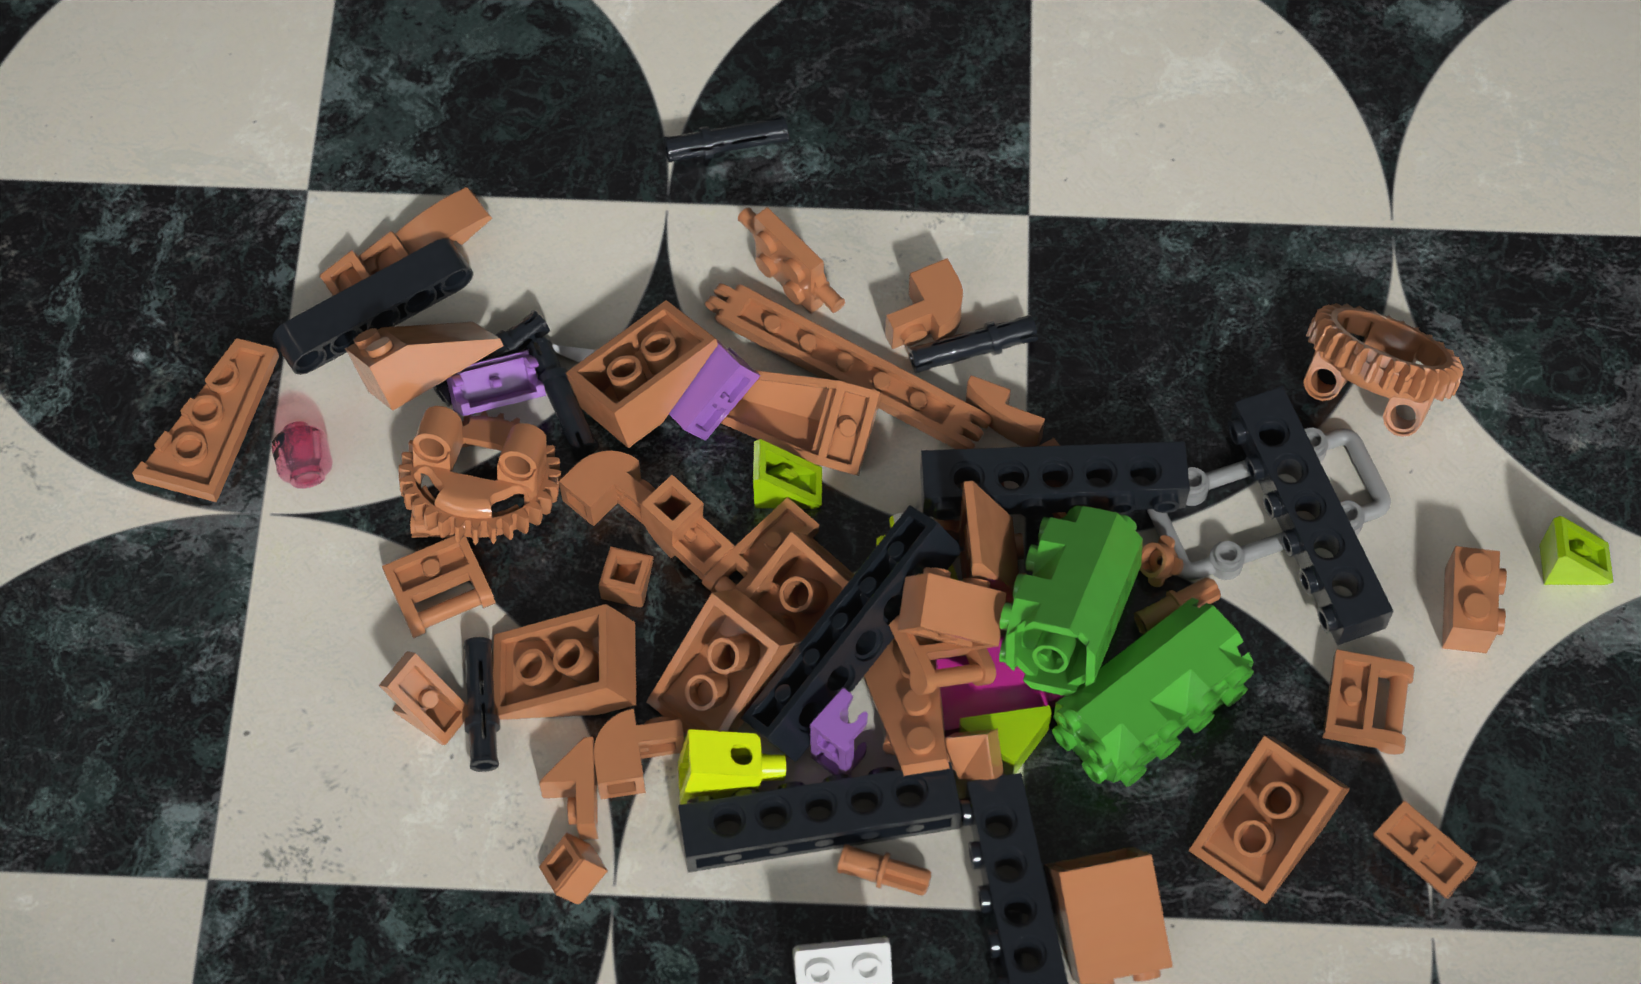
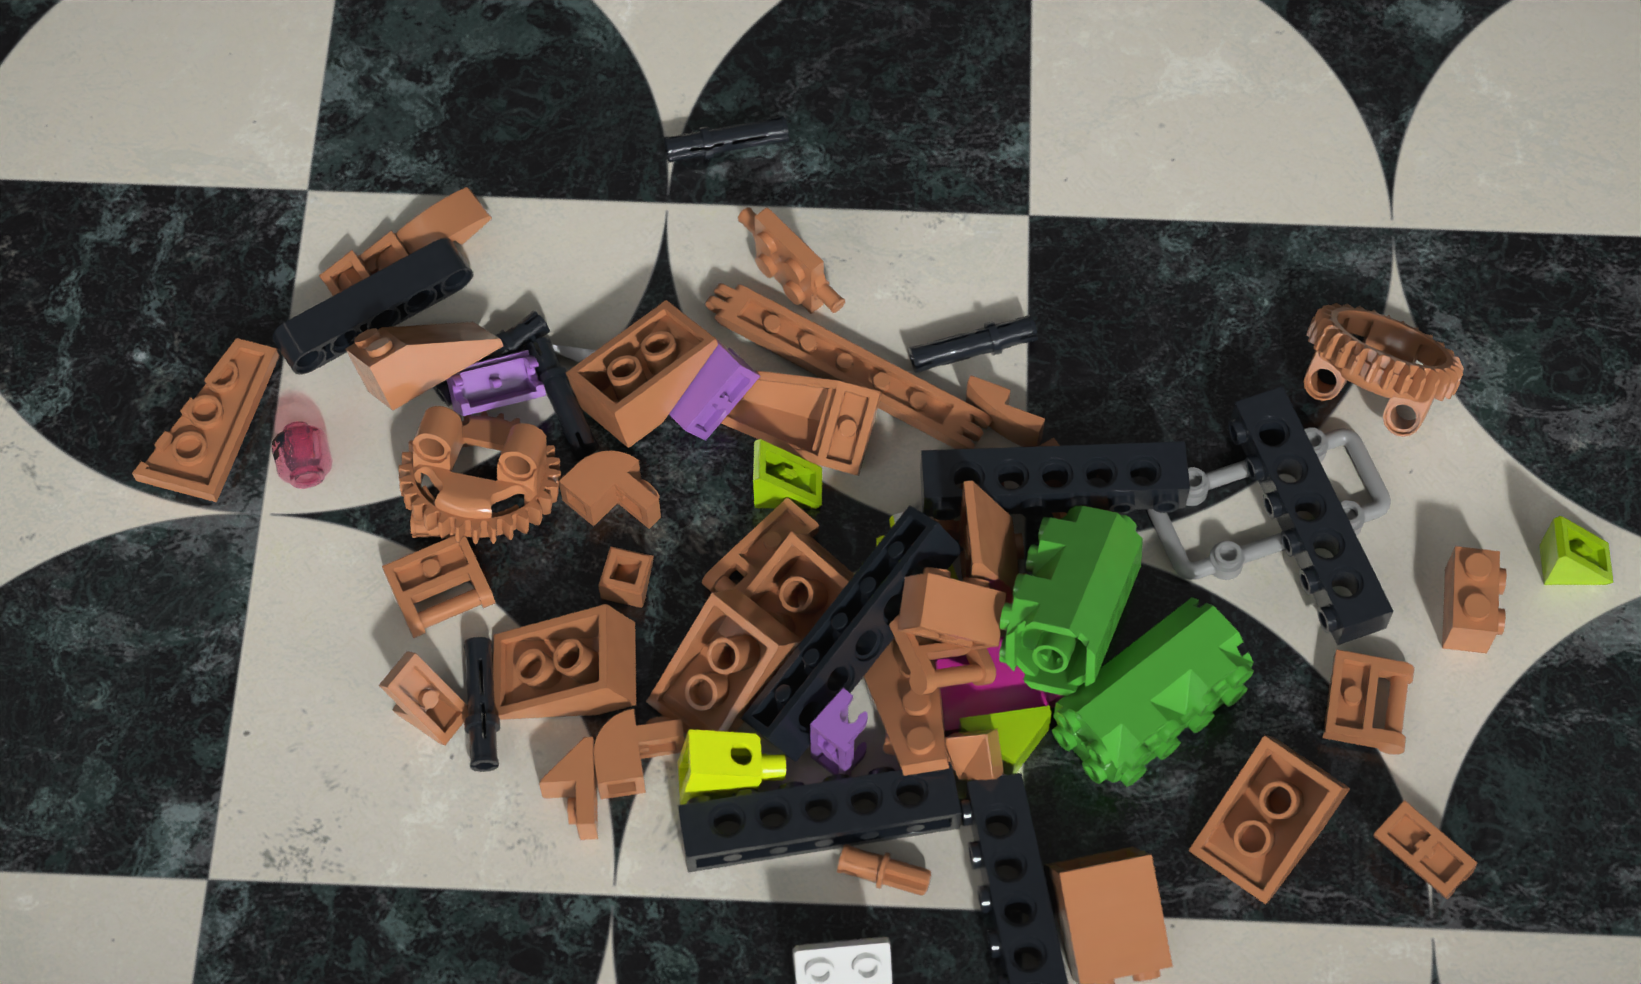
(573, 868): nougat slope -> none
(678, 526): nougat brick -> none
(935, 307): nougat brick -> none
(1151, 561): nougat plate -> none
(1204, 590): nougat axle -> none

